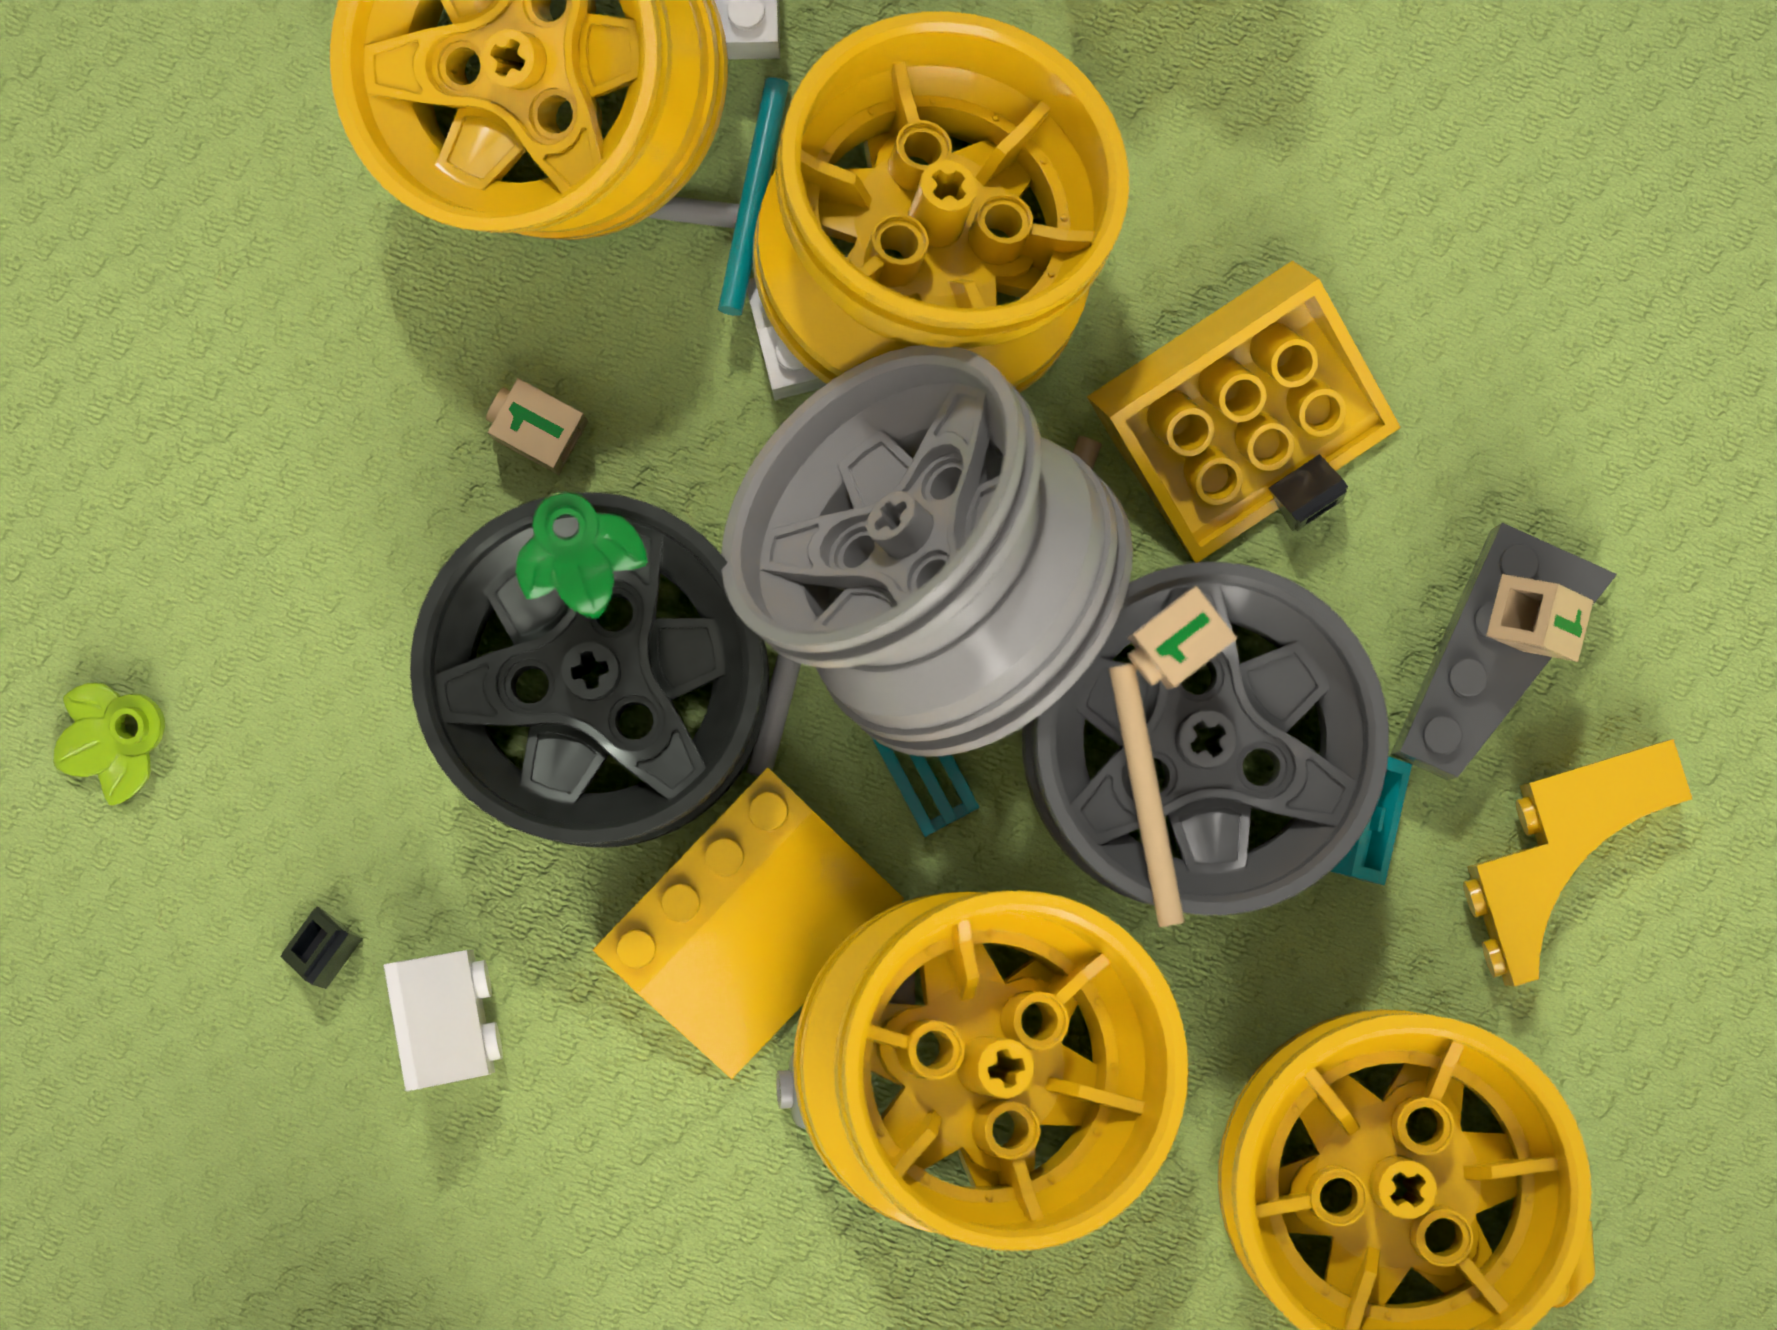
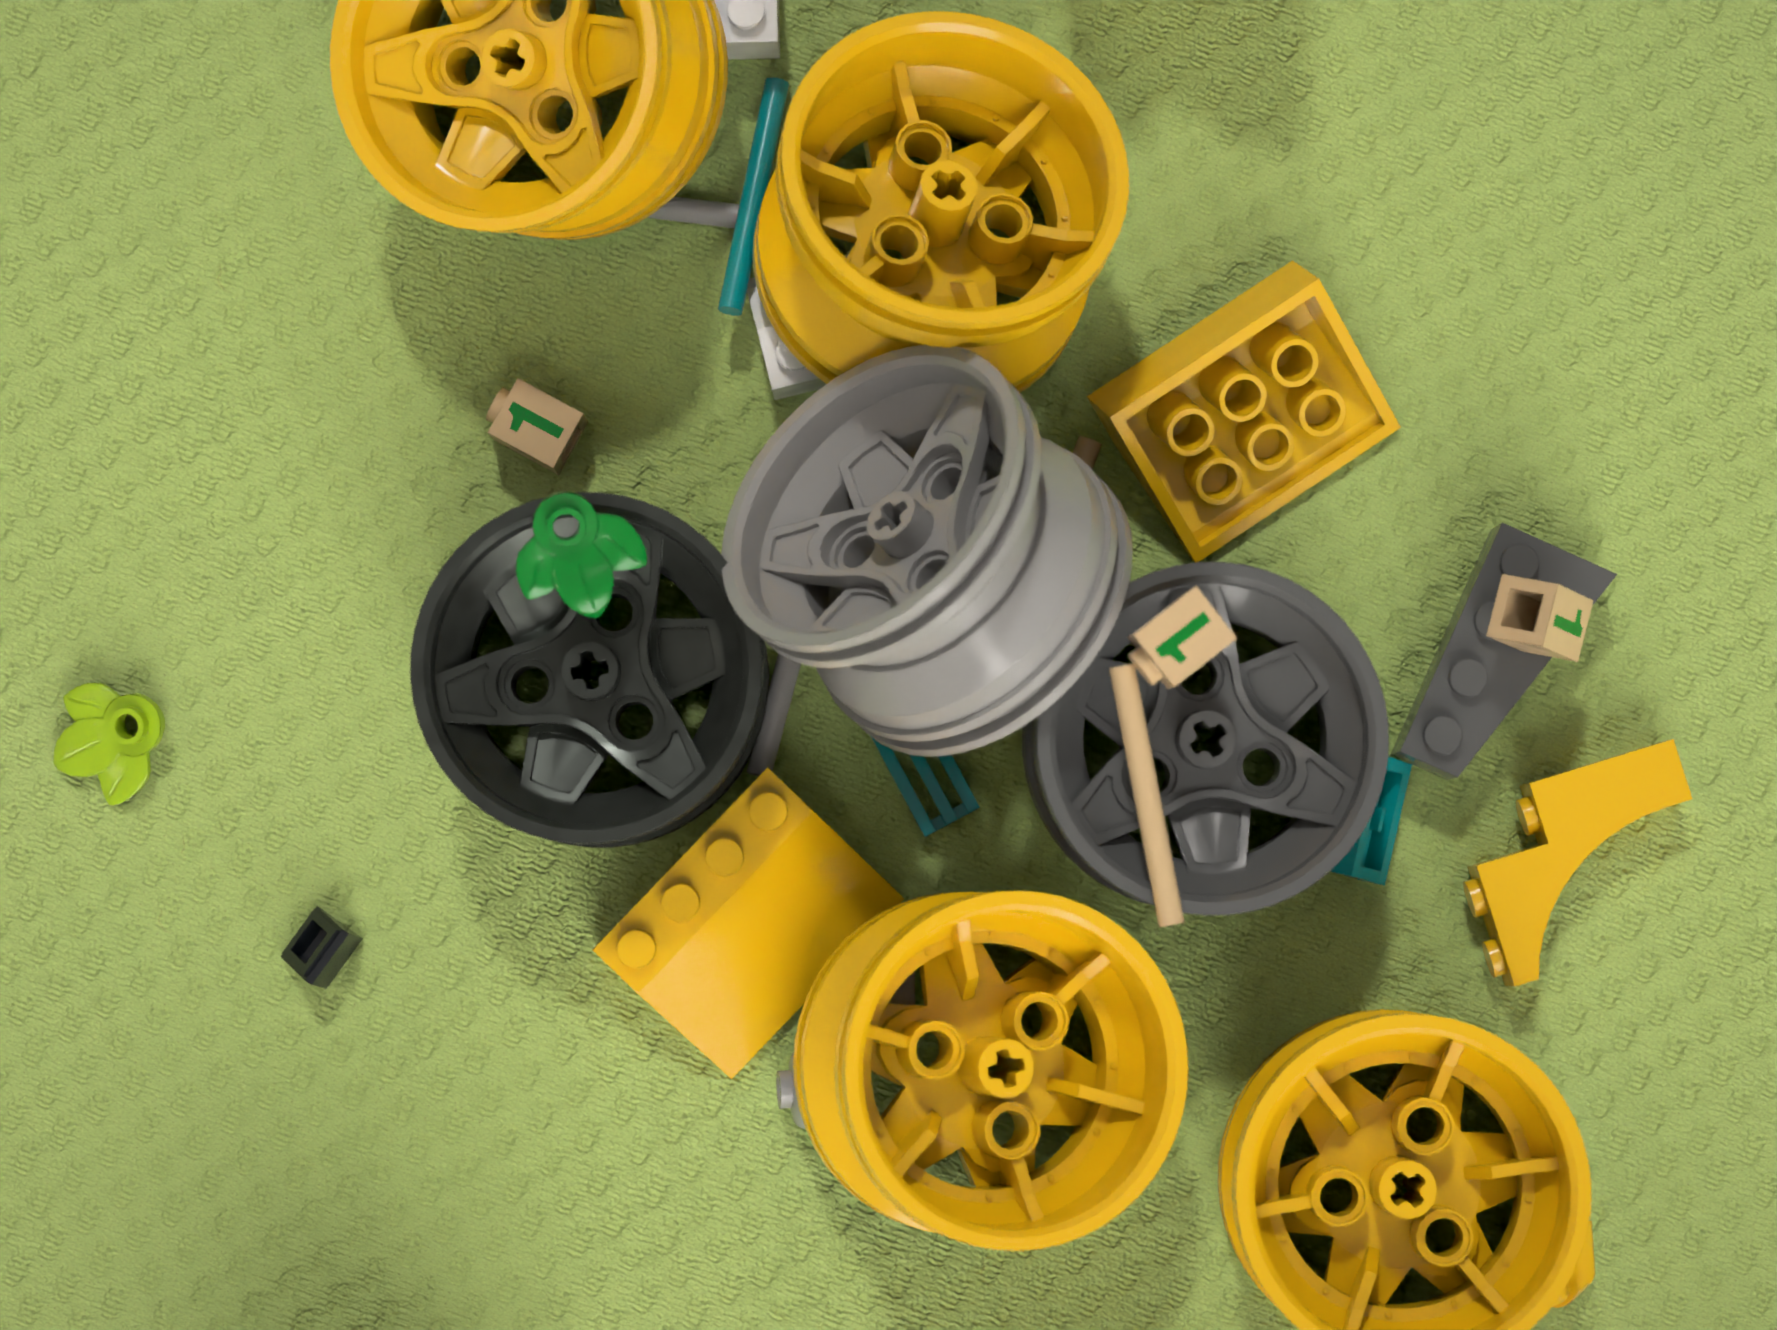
(442, 1019): white slope -> none
(1308, 492): black slope -> none

